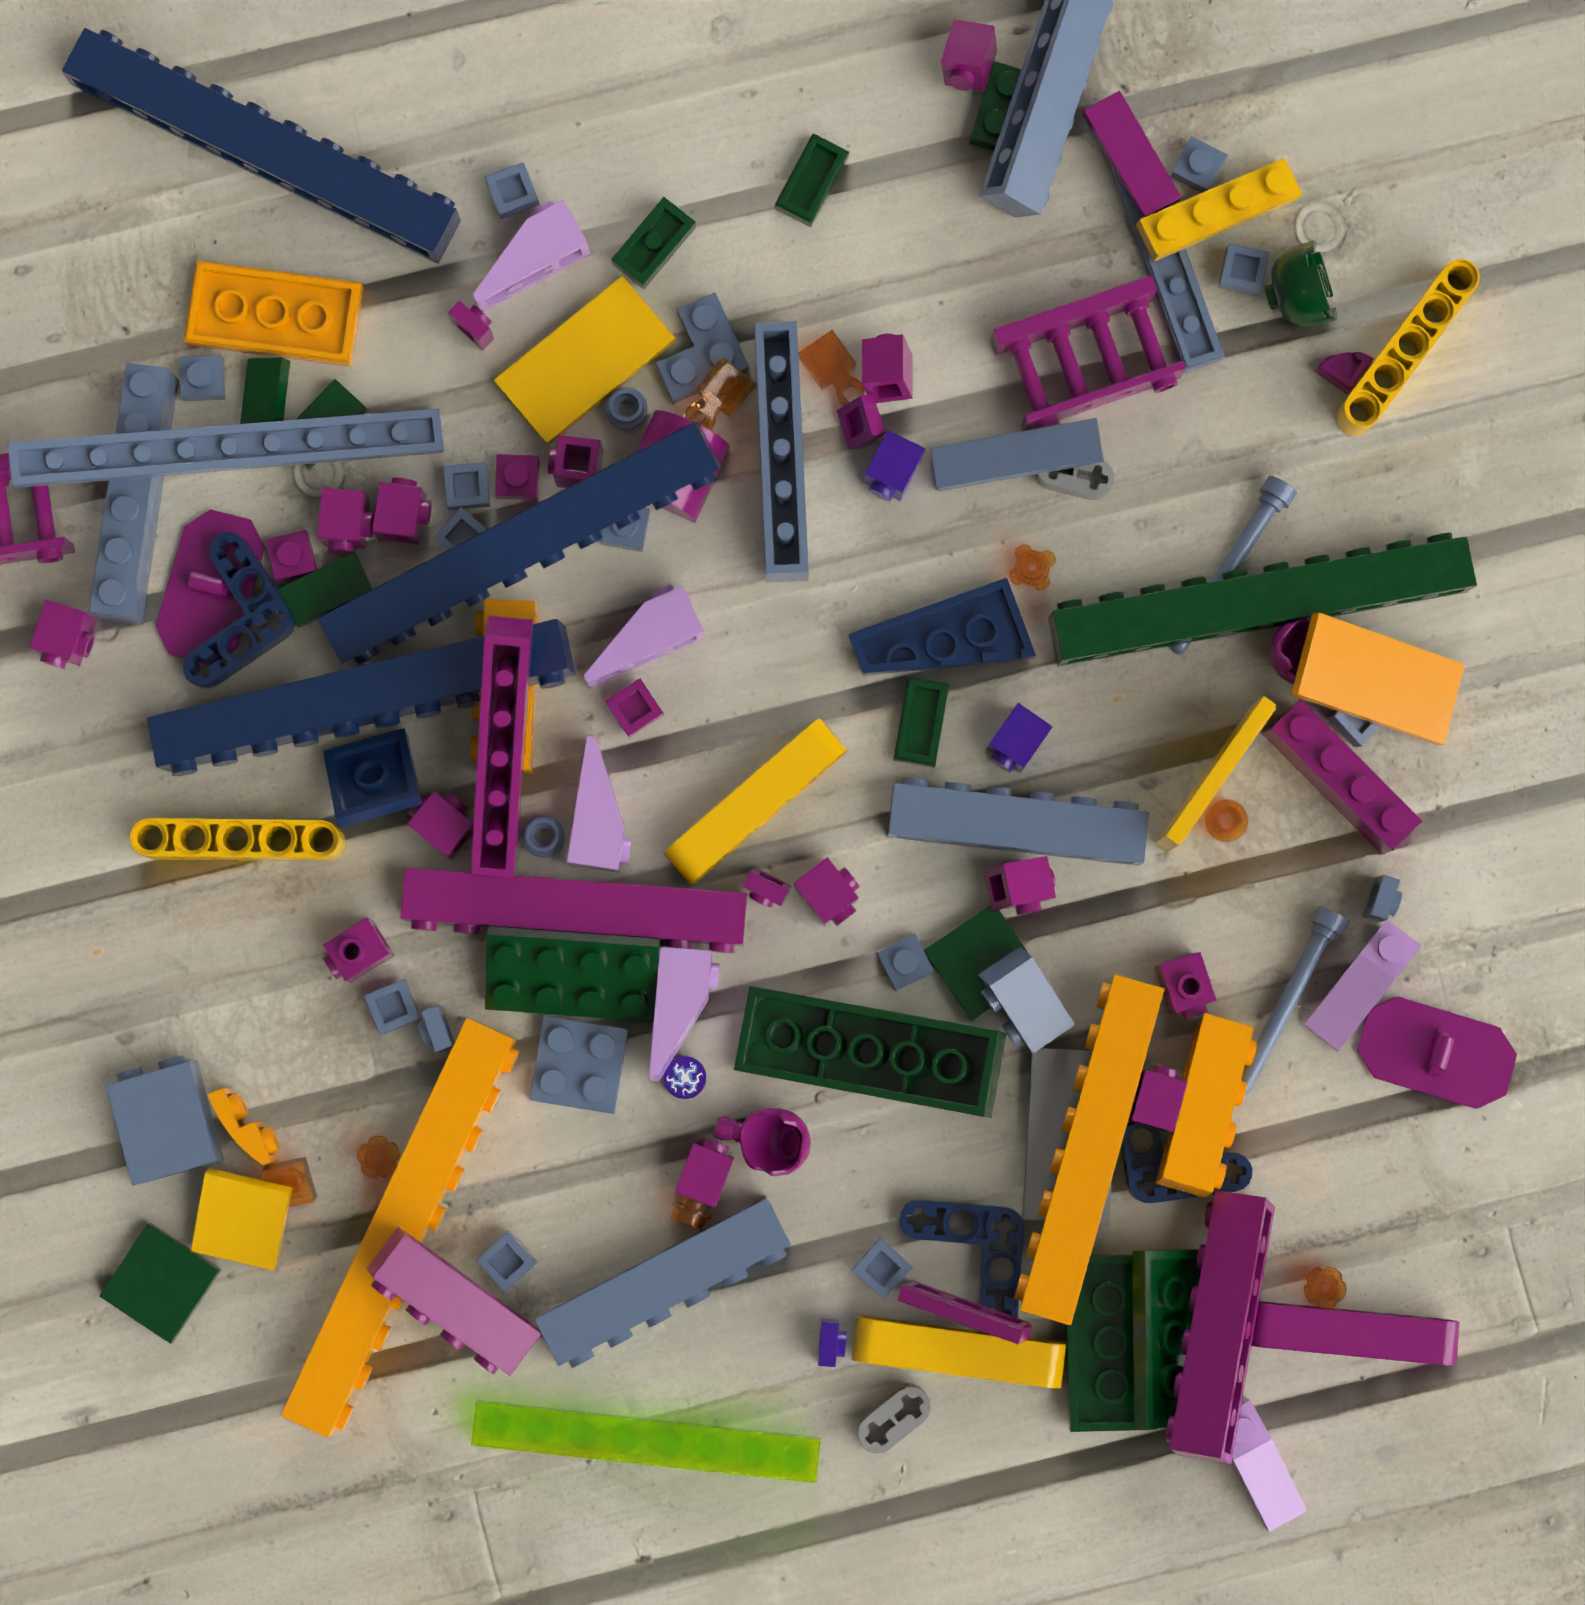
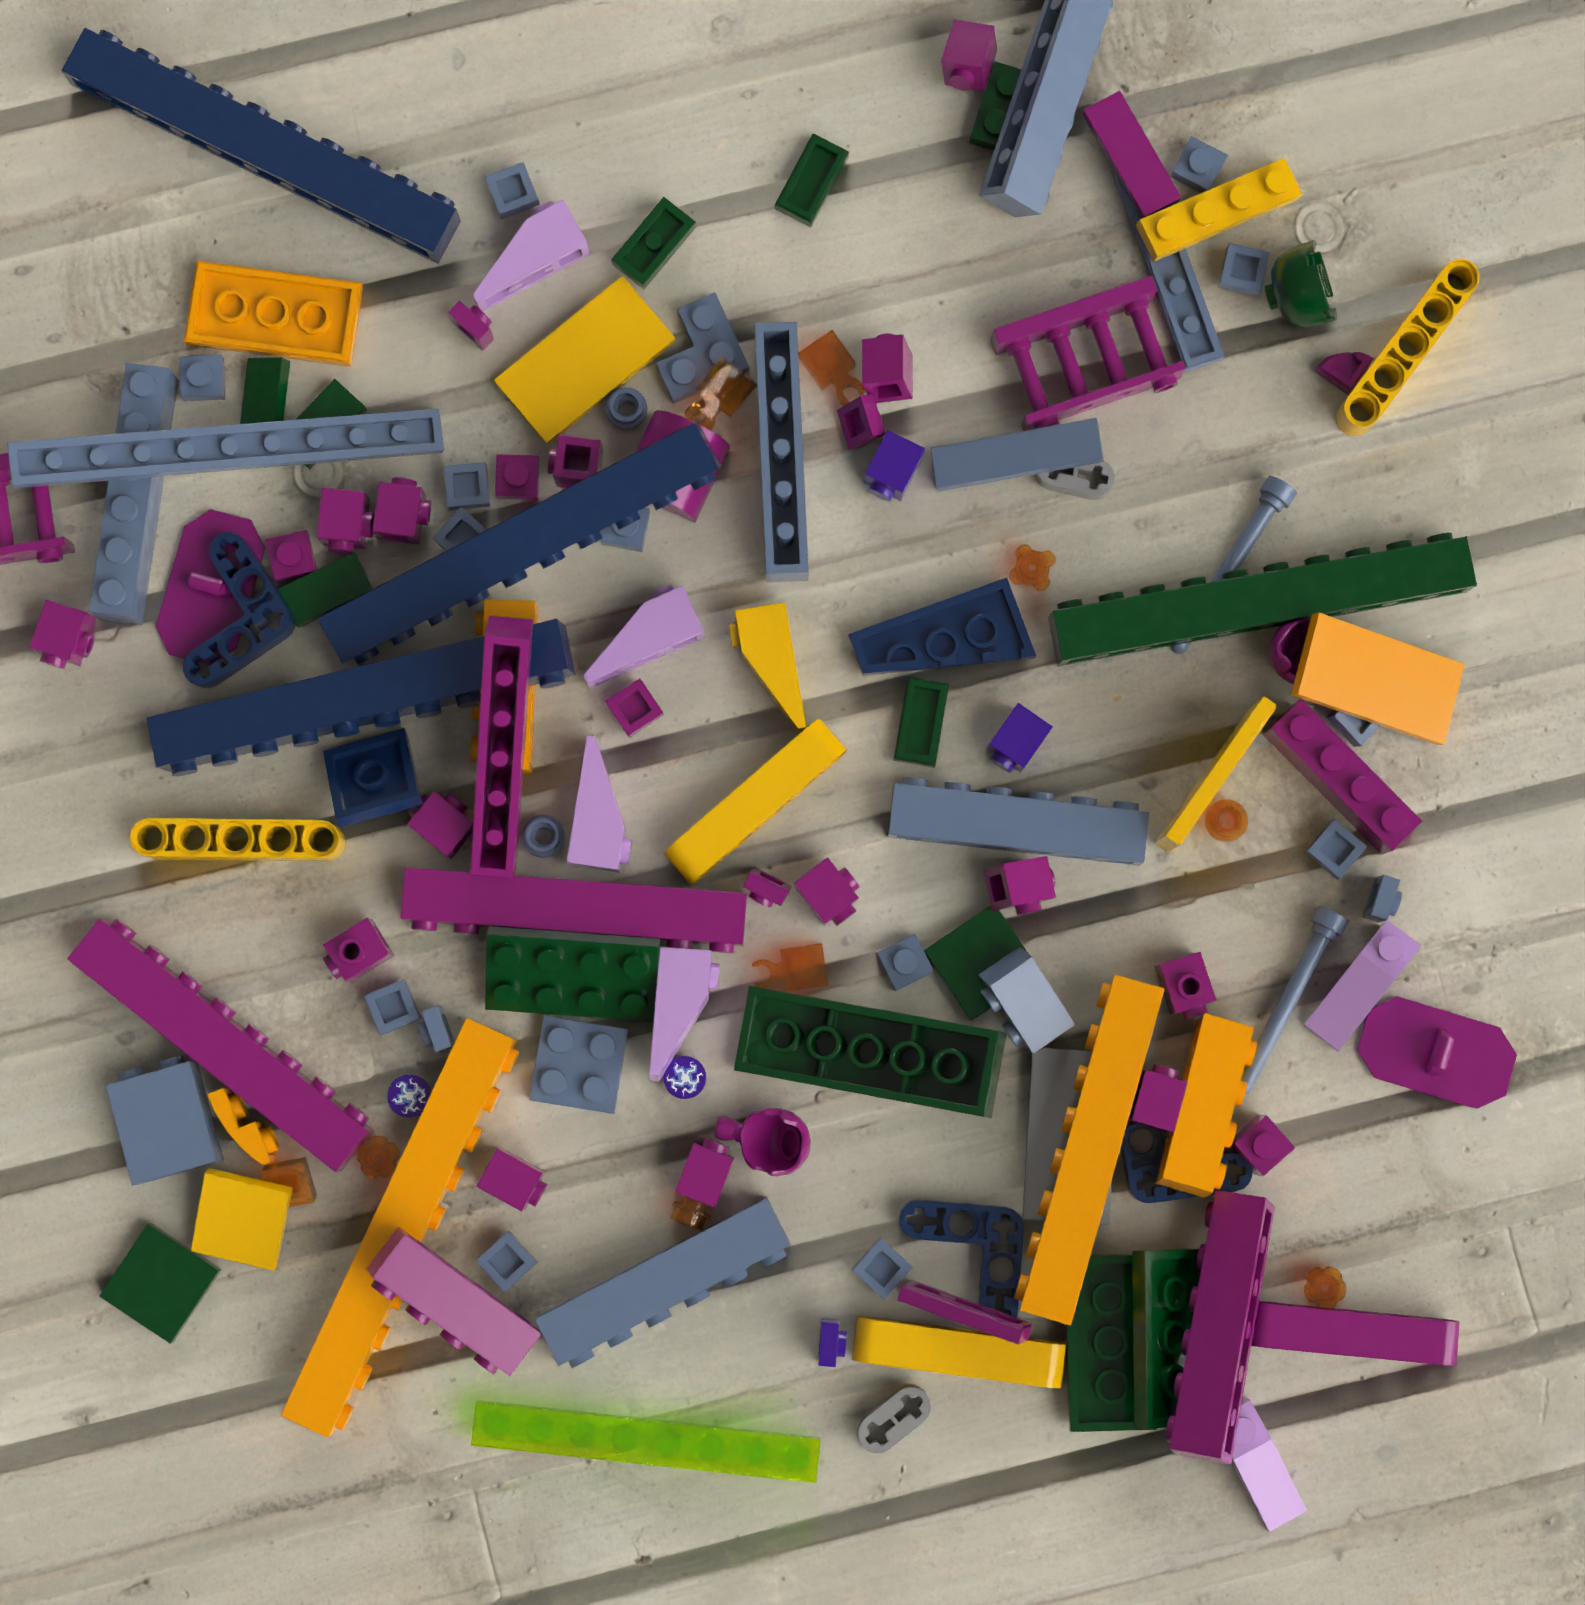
(221, 1044): none -> magenta brick
(408, 1095): none -> dark purple tile
(513, 1180): none -> magenta brick
(769, 653): none -> yellow slope
(800, 968): none -> clear orange plate
(1261, 1144): none -> magenta brick
(1335, 849): none -> sand blue plate

